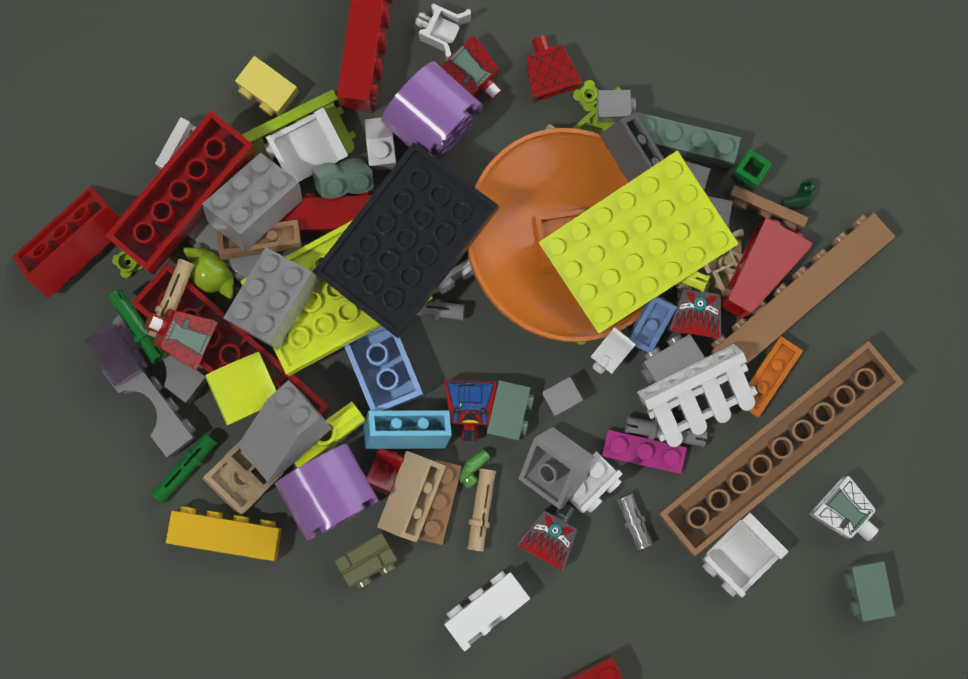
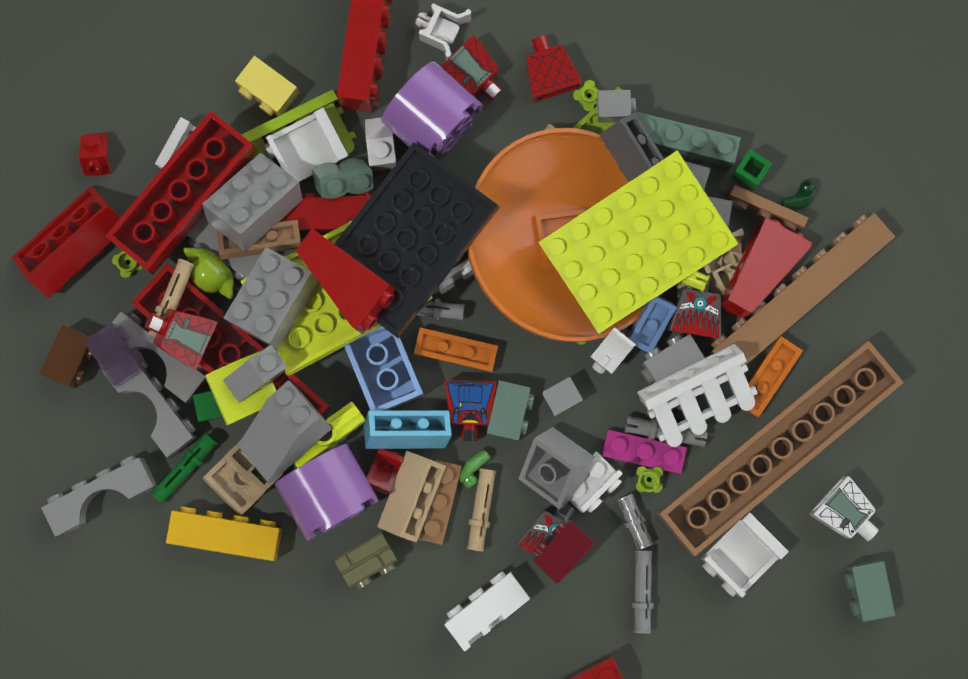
(67, 358): none -> reddish brown brick
(69, 511): none -> light grey arch
(94, 154): none -> red bracket
(135, 325): green pin -> none
(206, 407): none -> green brick
(255, 373): none -> light grey slope
(348, 283): none -> red slope
(455, 350): none -> orange plate
(562, 551): none -> dark red brick
(643, 582): none -> light grey pin
(644, 485): none -> lime plate

